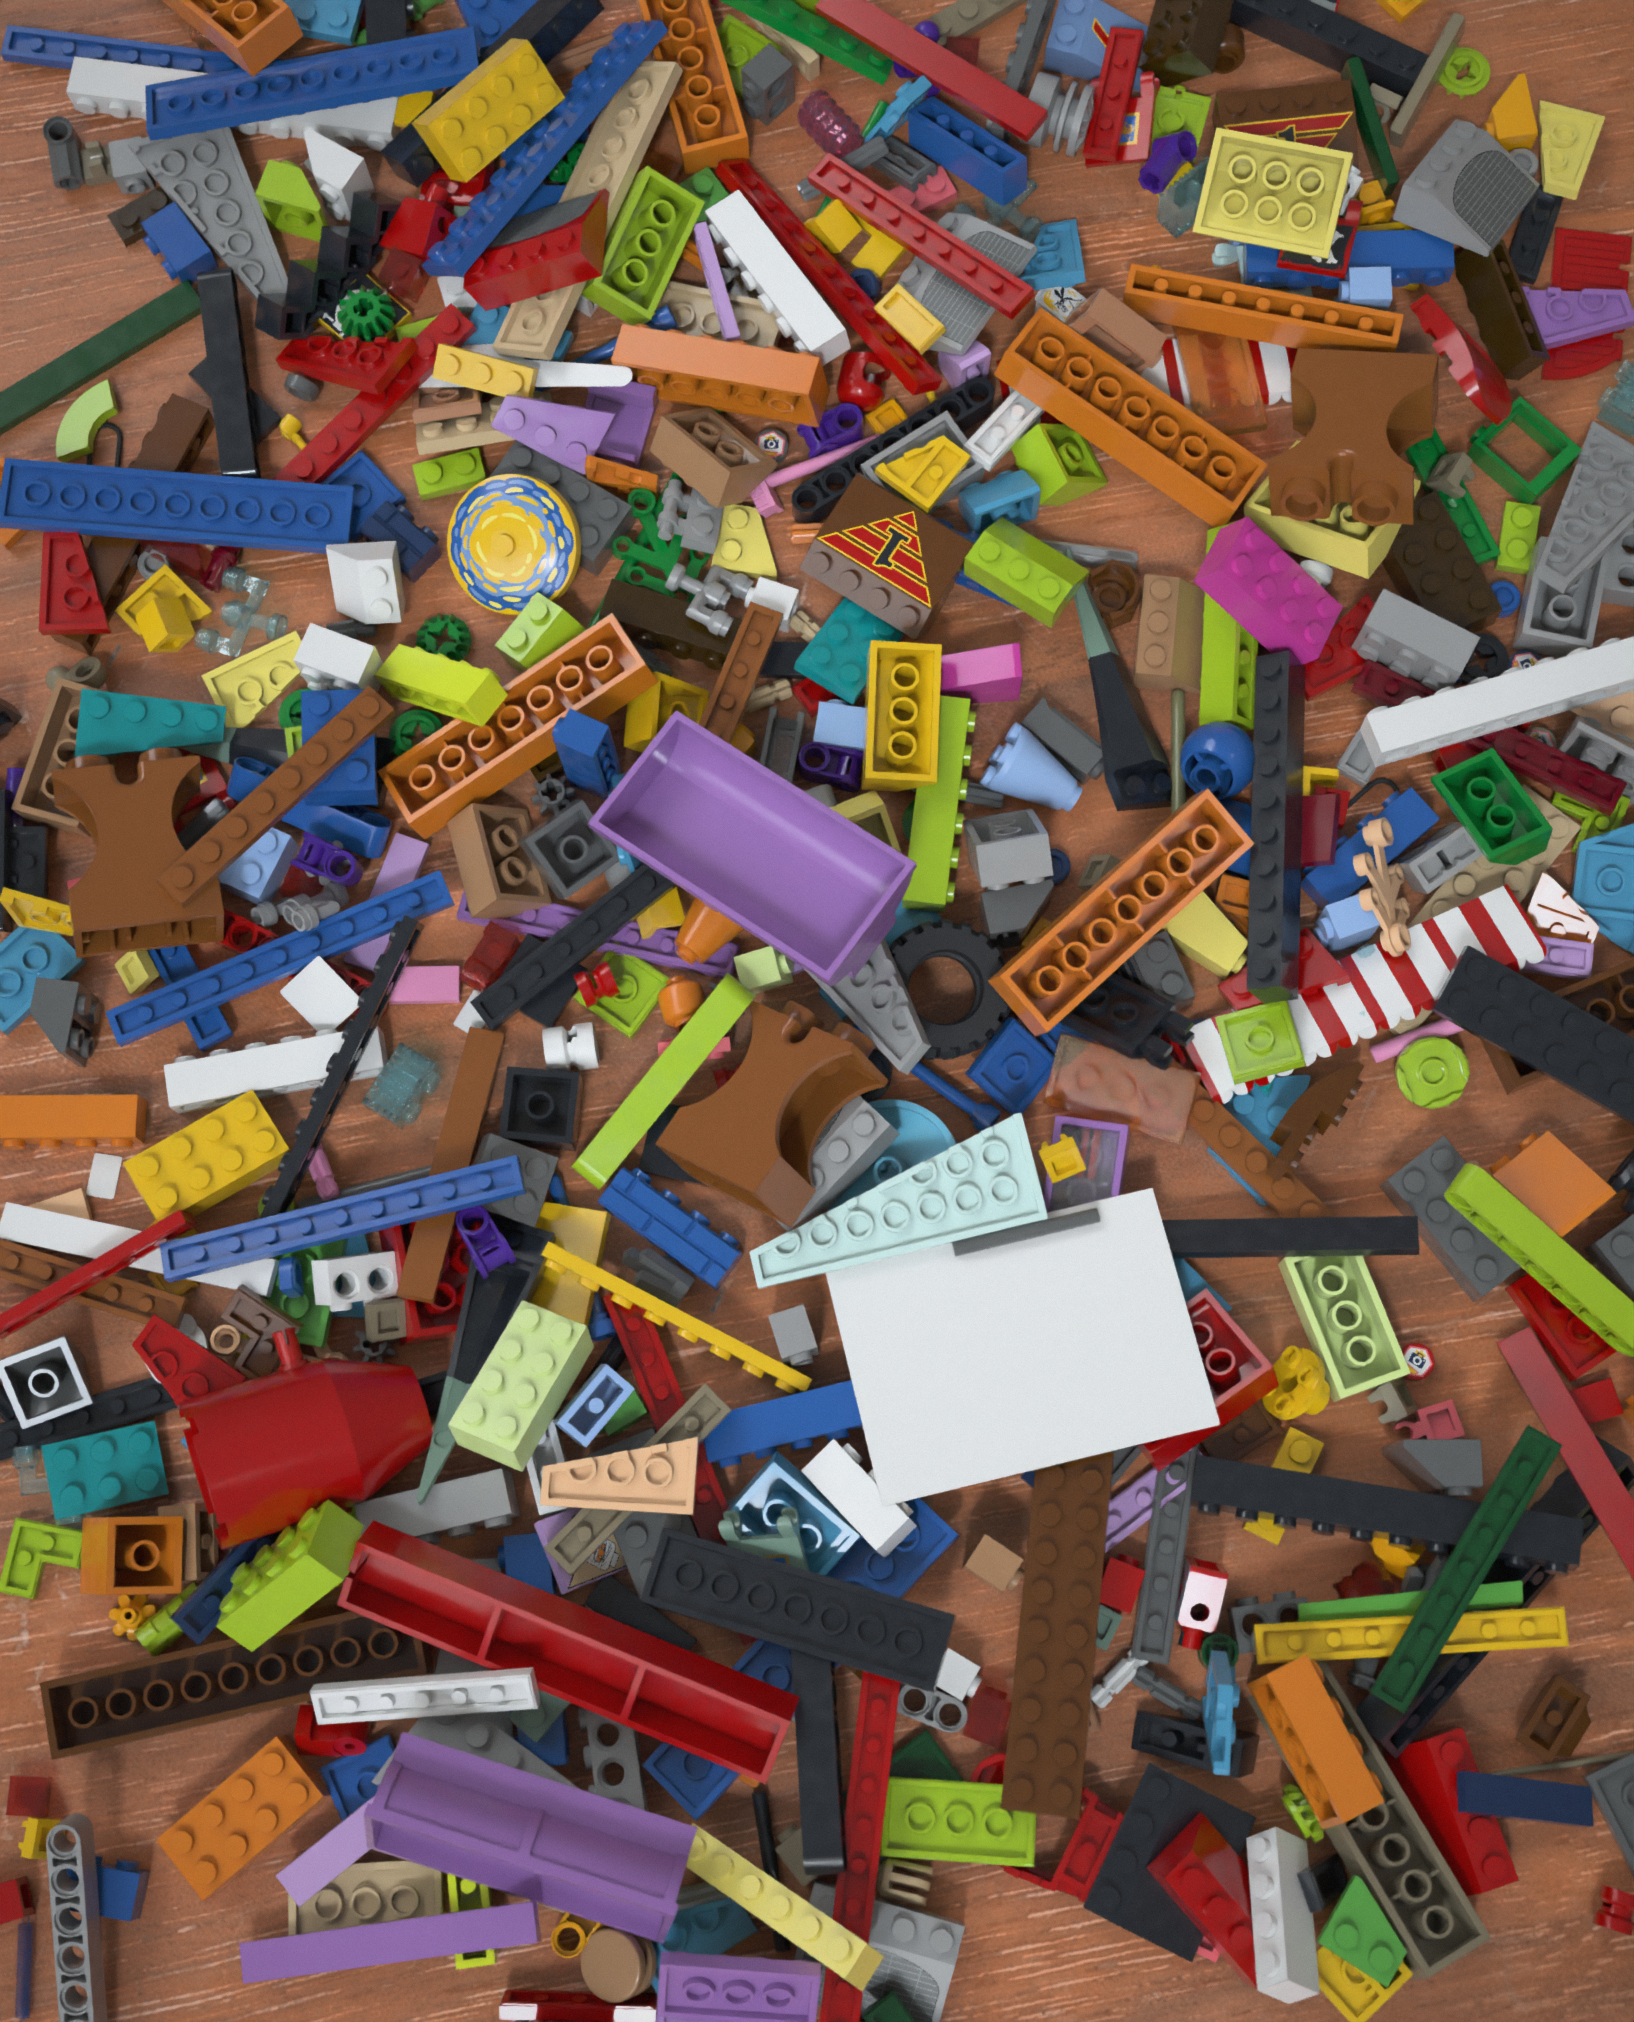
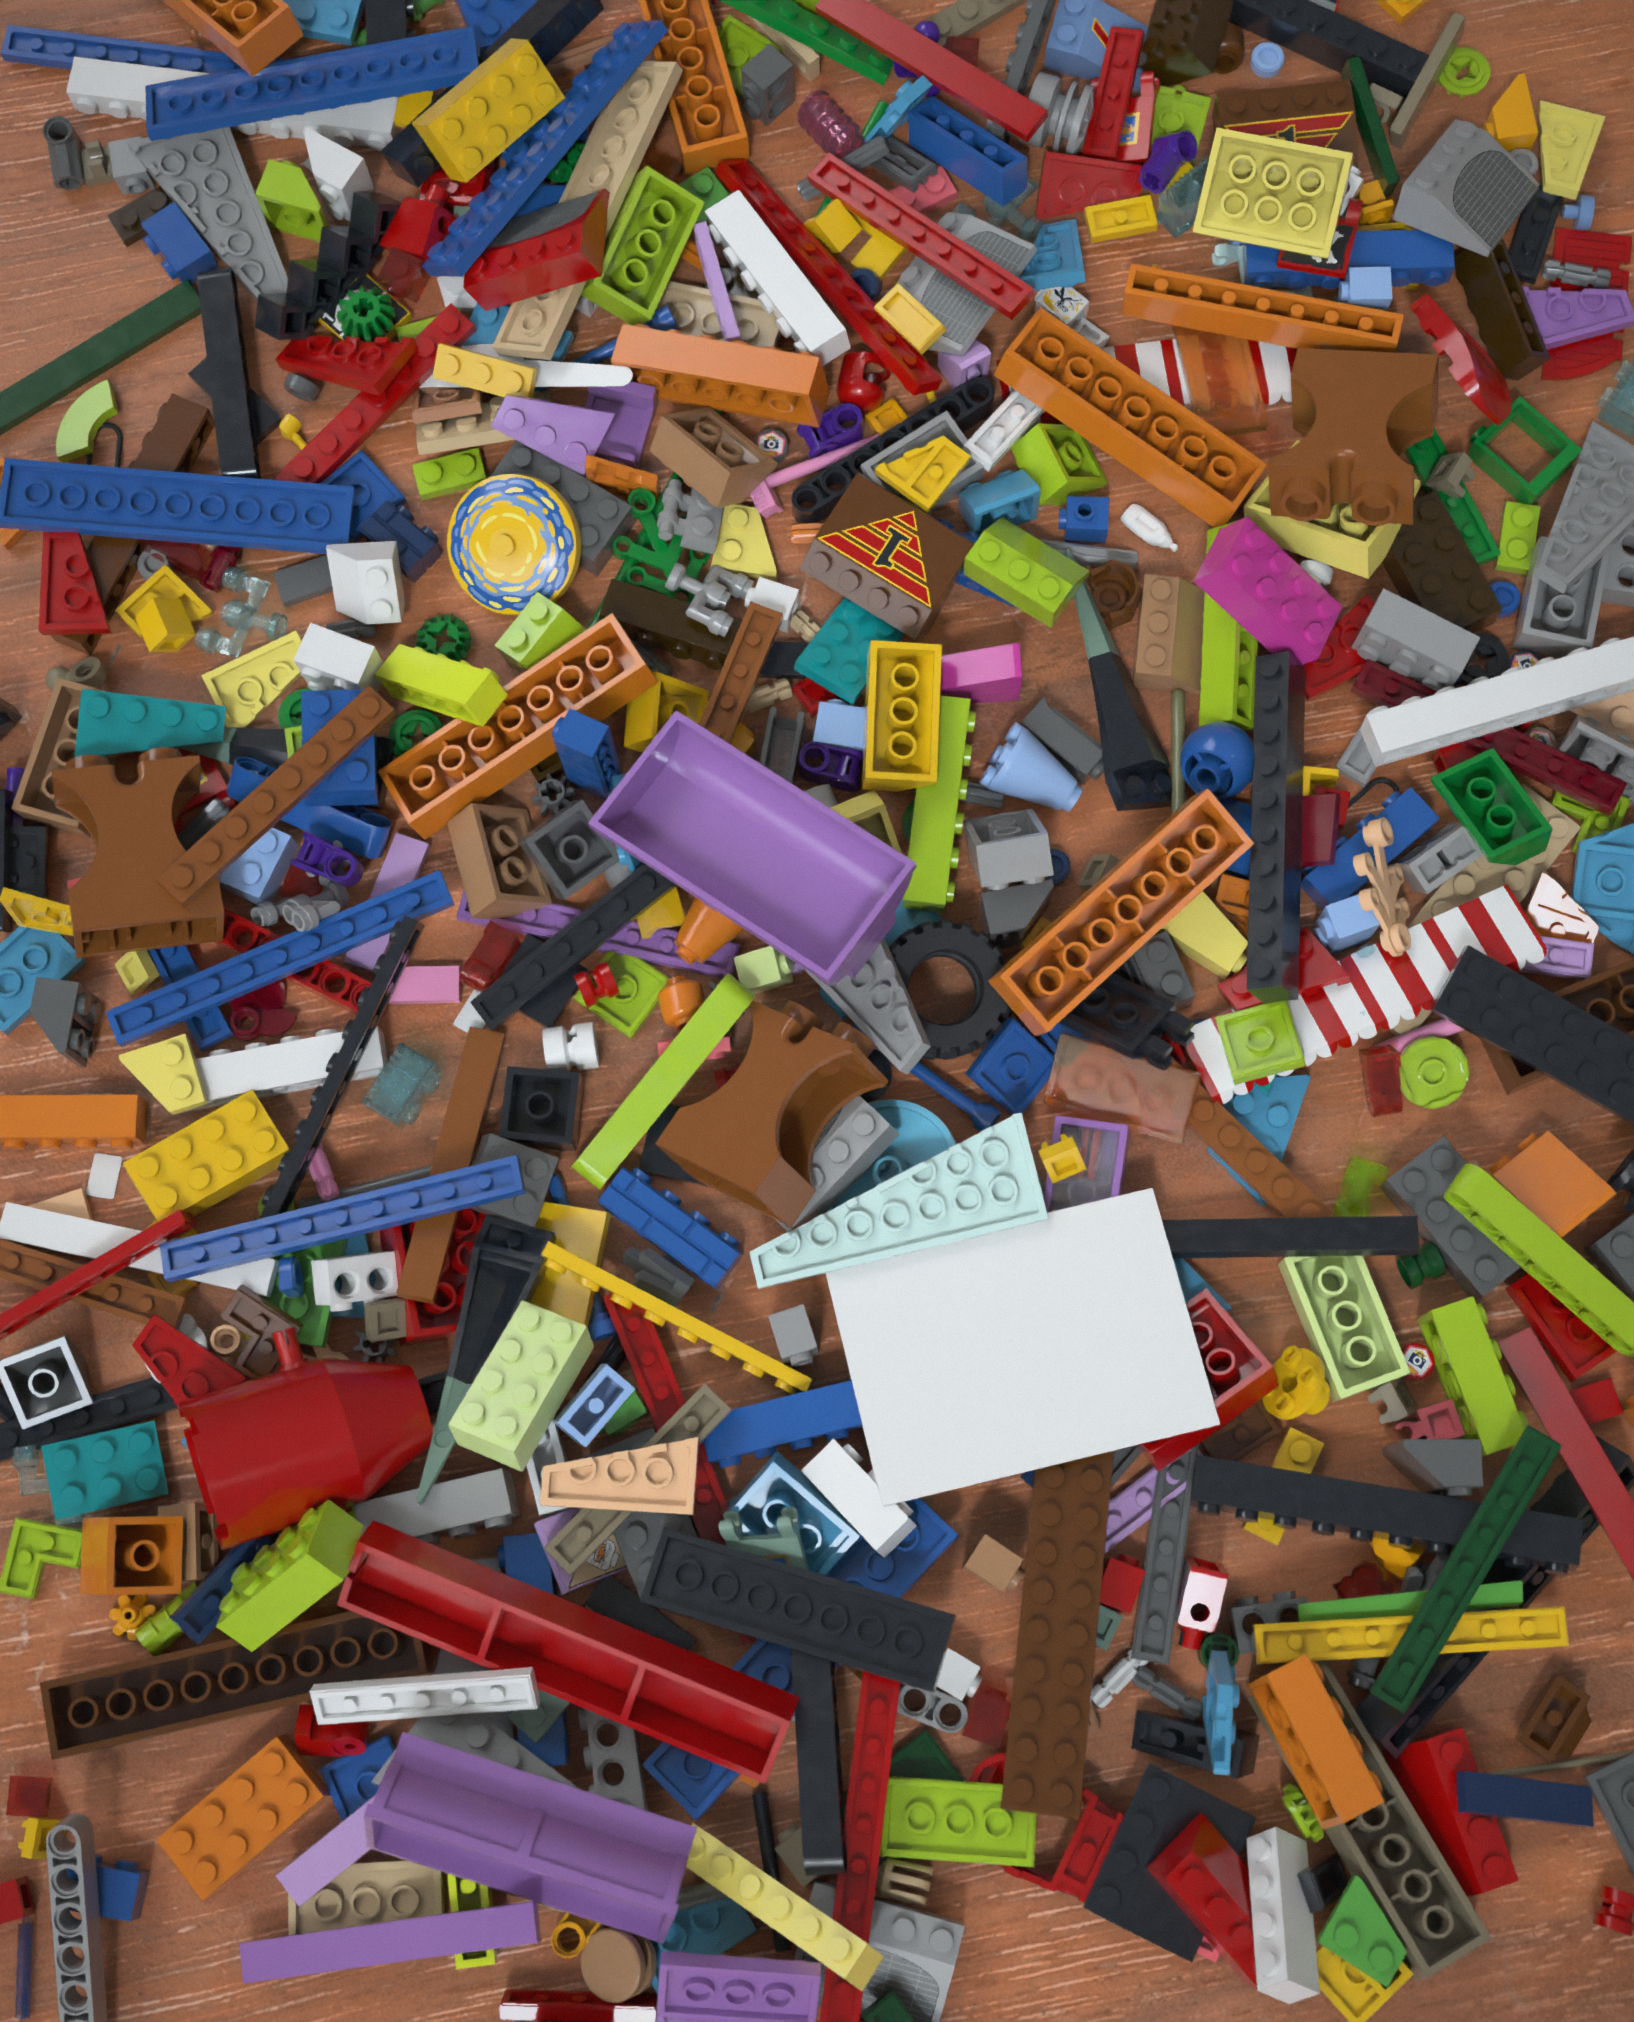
(168, 1073): none -> light yellow wing
(266, 1010): none -> dark red plate
(304, 581): none -> dark grey tile
(321, 995): white sticker -> none
(486, 1245): dark purple piece -> none
(1025, 1232): dark grey bar -> none
(1076, 182): none -> red wing
(1084, 519): none -> blue brick
(1120, 219): none -> yellow plate
(1123, 325): nougat window -> none
(1148, 527): none -> white piece
(1267, 60): none -> light blue tile
(1313, 1114): reddish brown slope -> none
(1356, 1187): none -> clear neon green leg
(1381, 1080): none -> clear red leg
(1417, 1267): none -> dark green wheel
(1472, 1374): none -> lime brick
(1576, 274): none -> dark grey axle
(1581, 212): none -> medium blue tile

